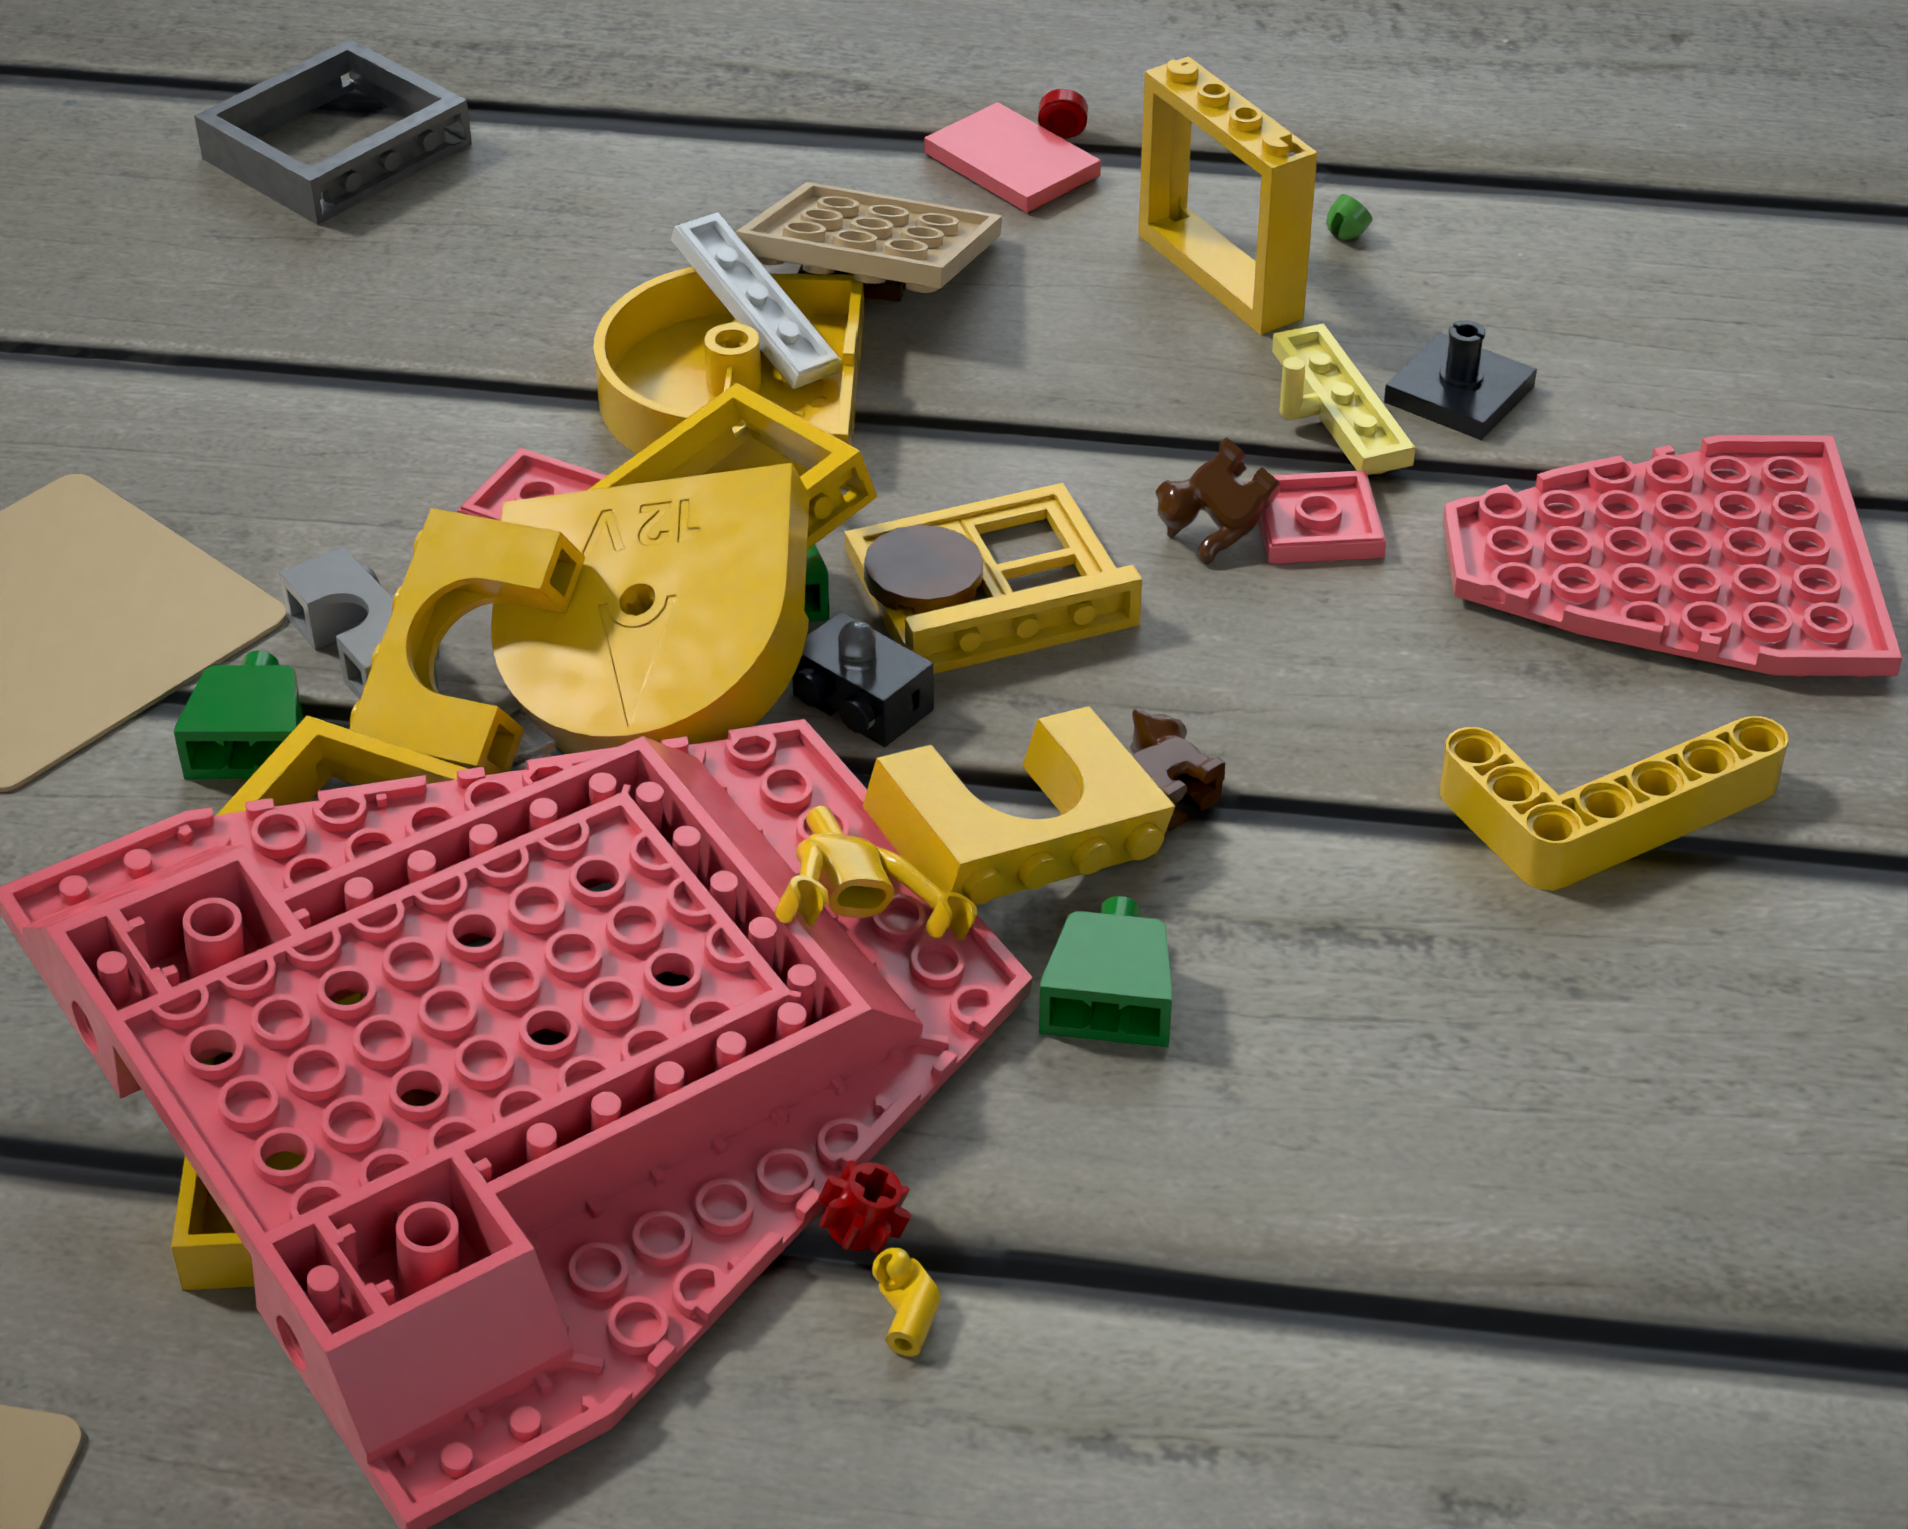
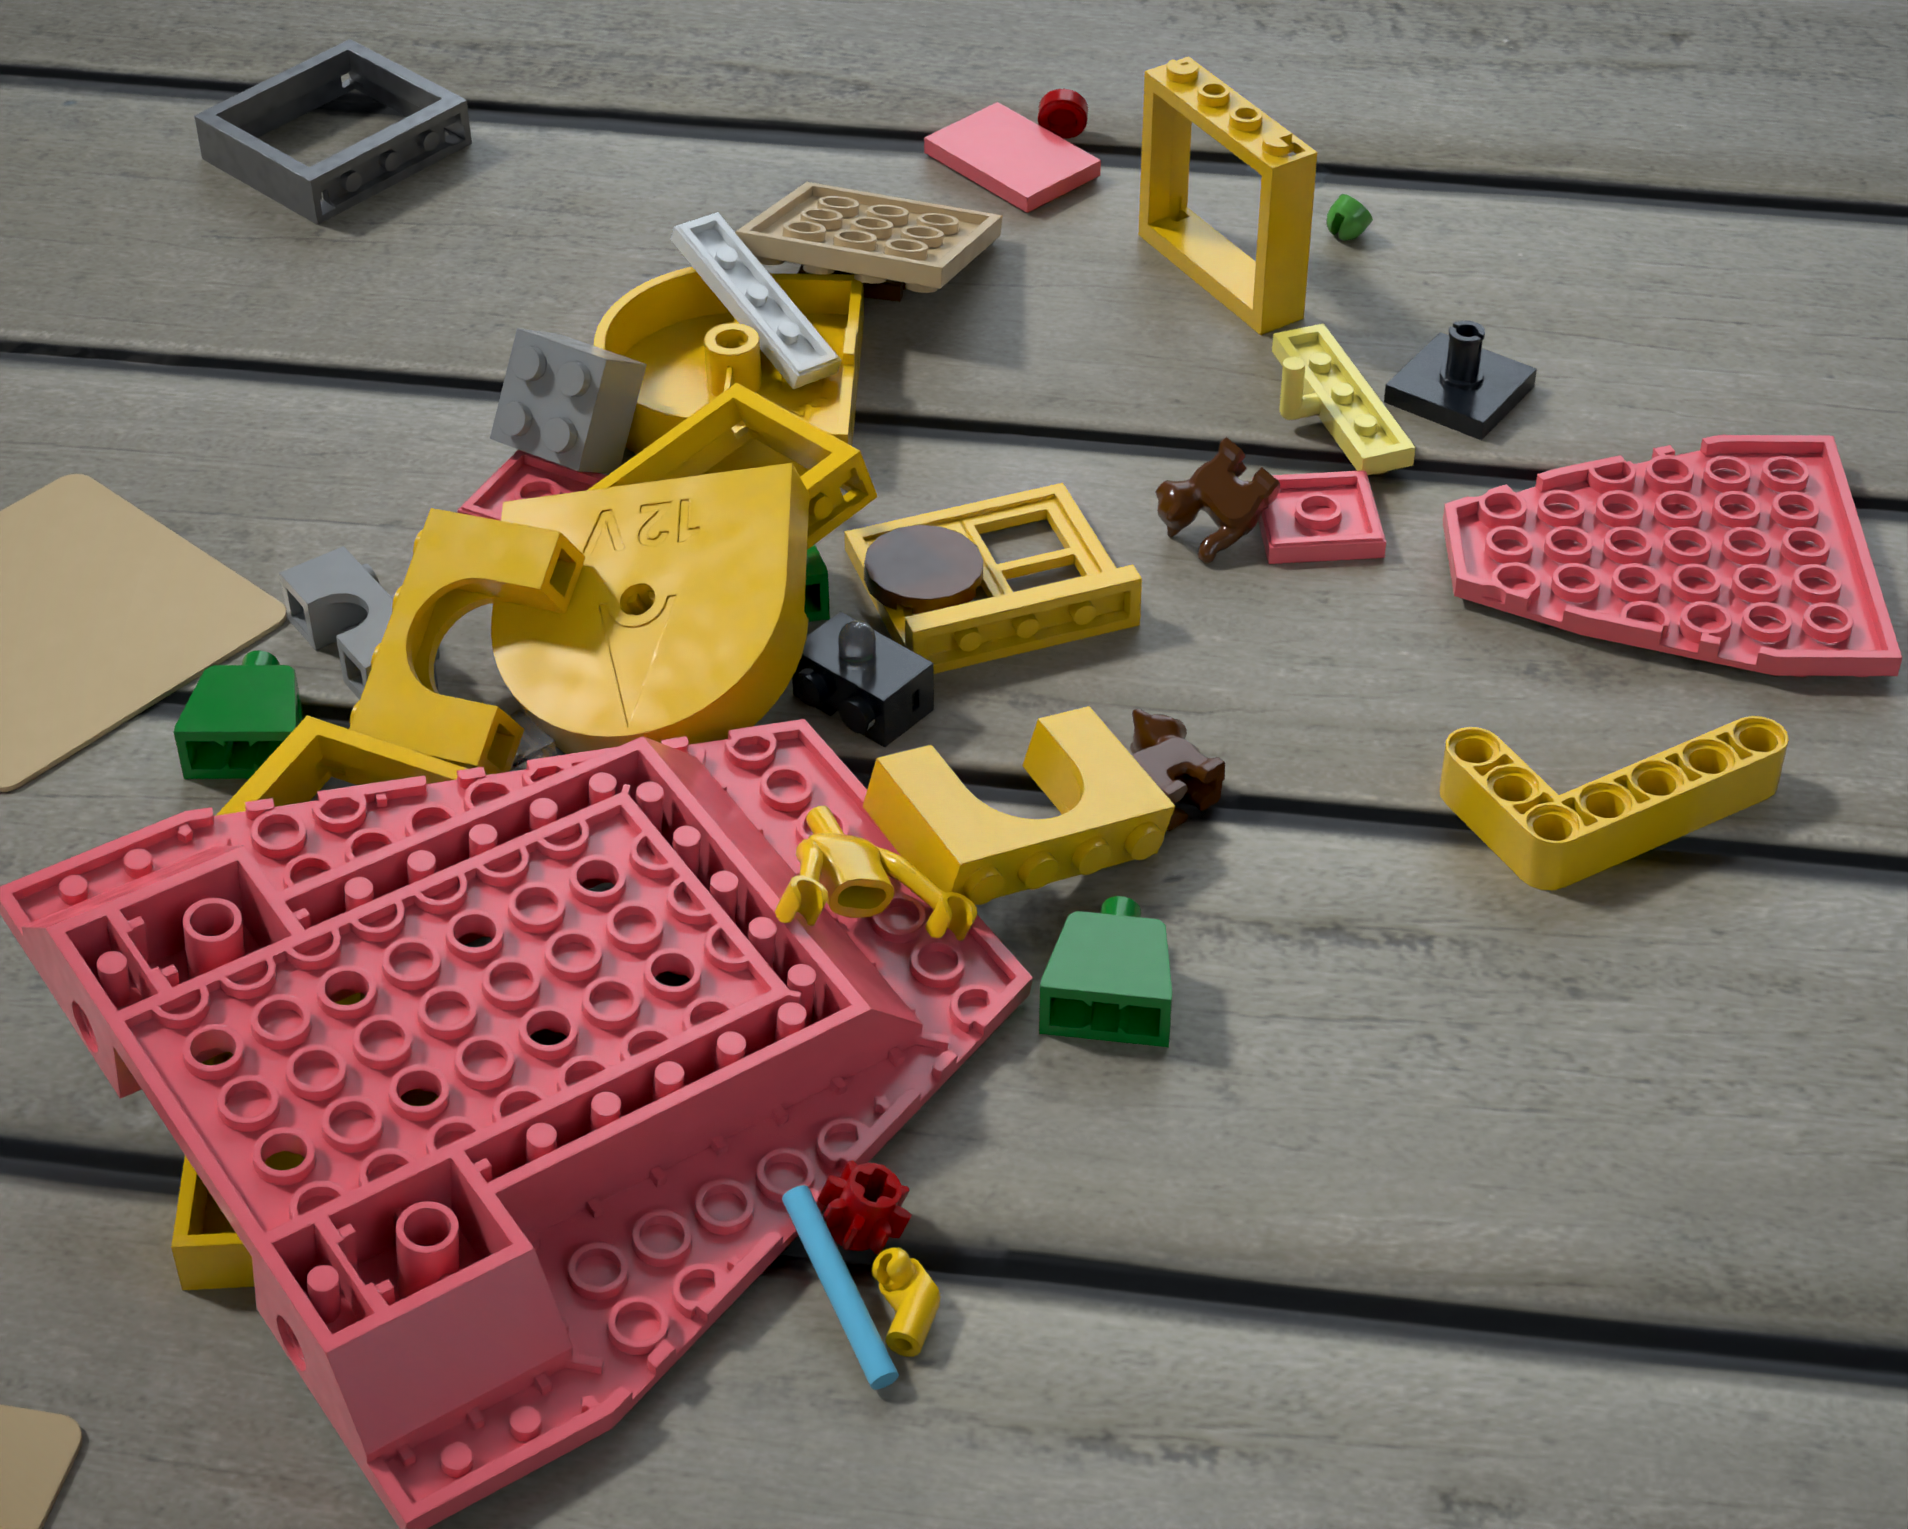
(567, 401): none -> light grey brick
(840, 1287): none -> medium azure bar

